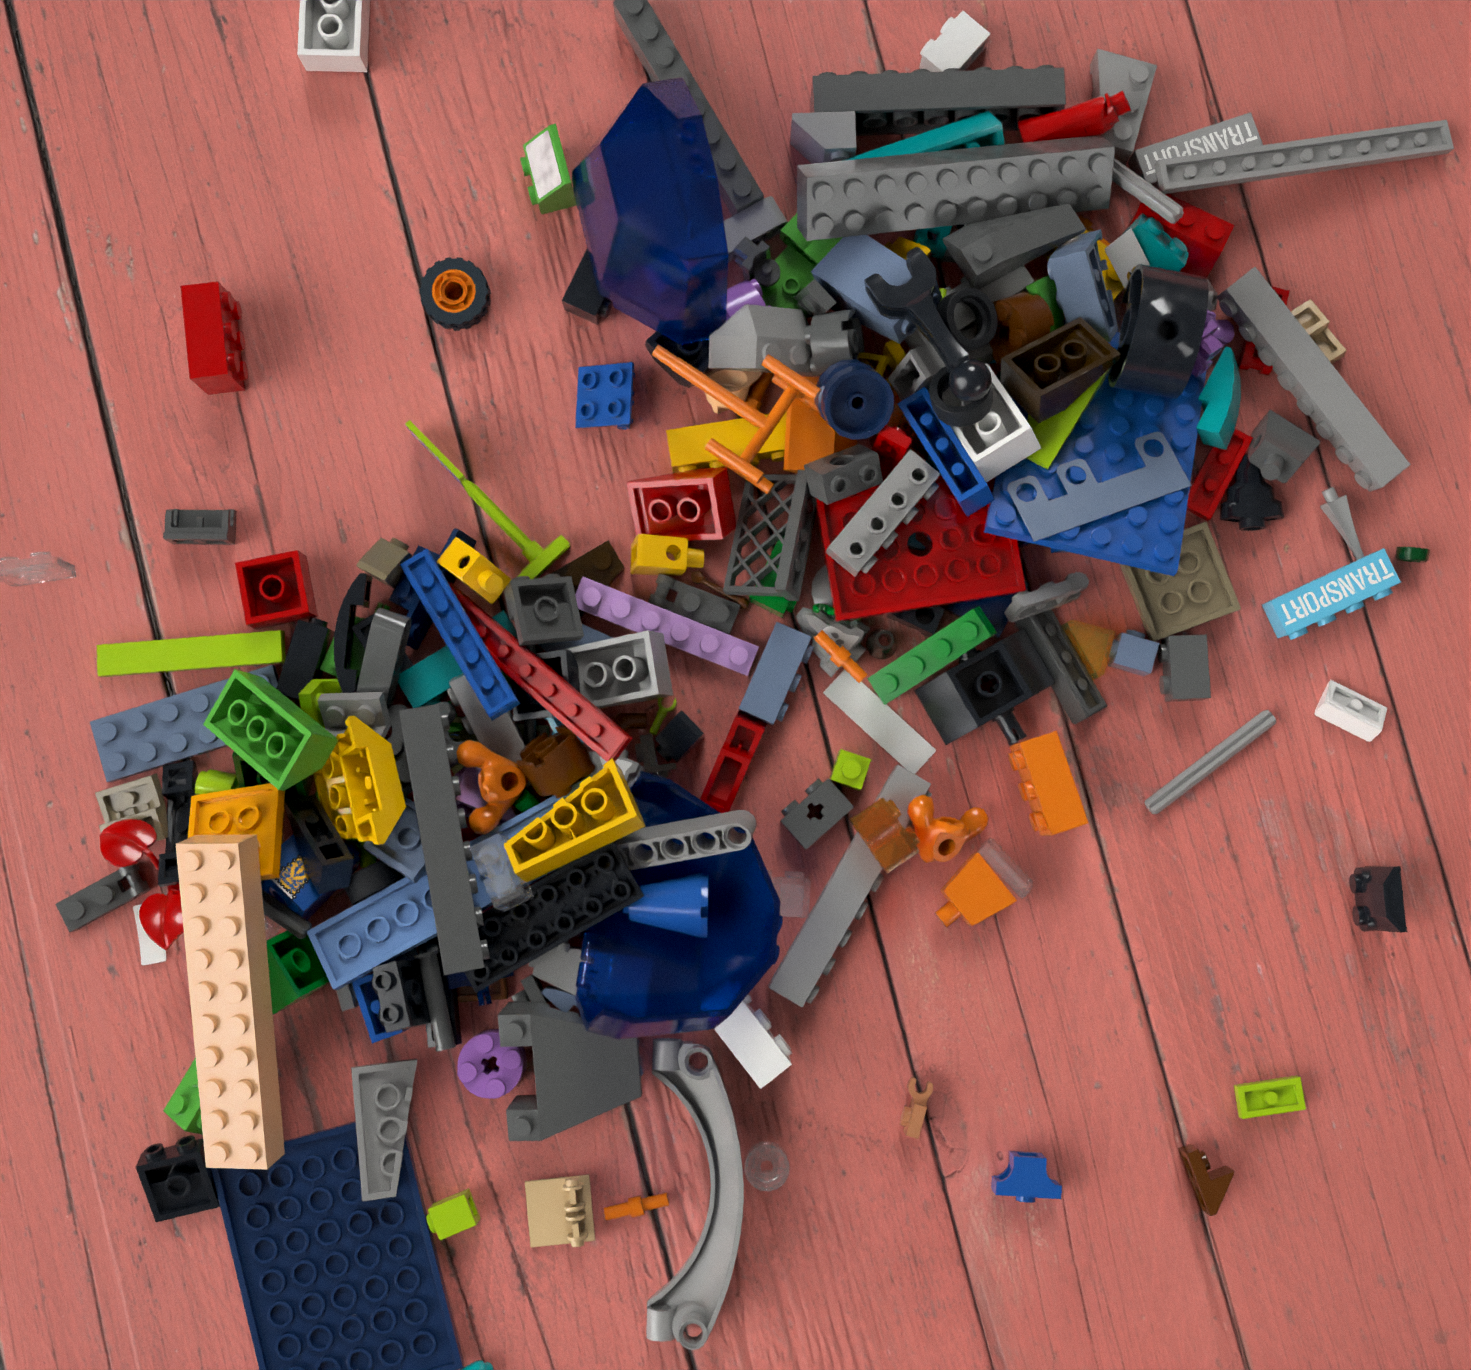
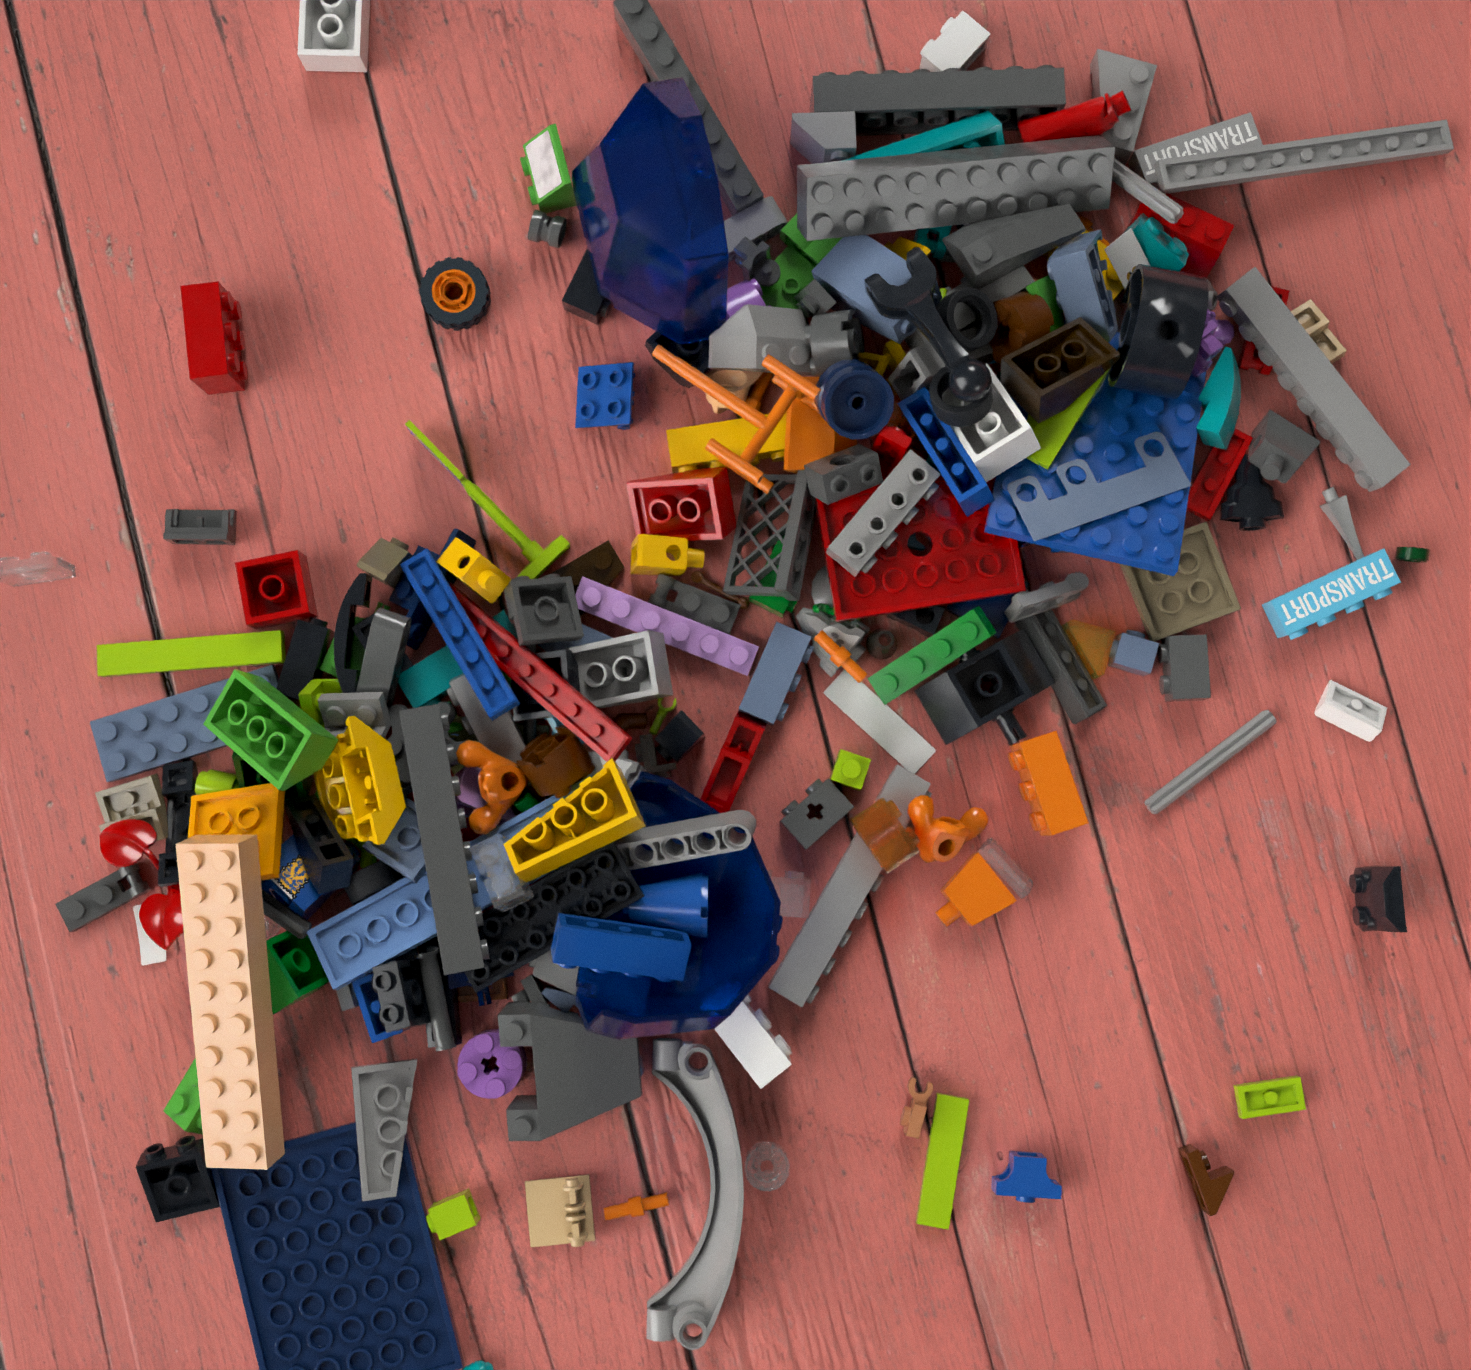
(547, 229): none -> dark grey wheel
(620, 947): none -> blue brick
(942, 1161): none -> lime tile

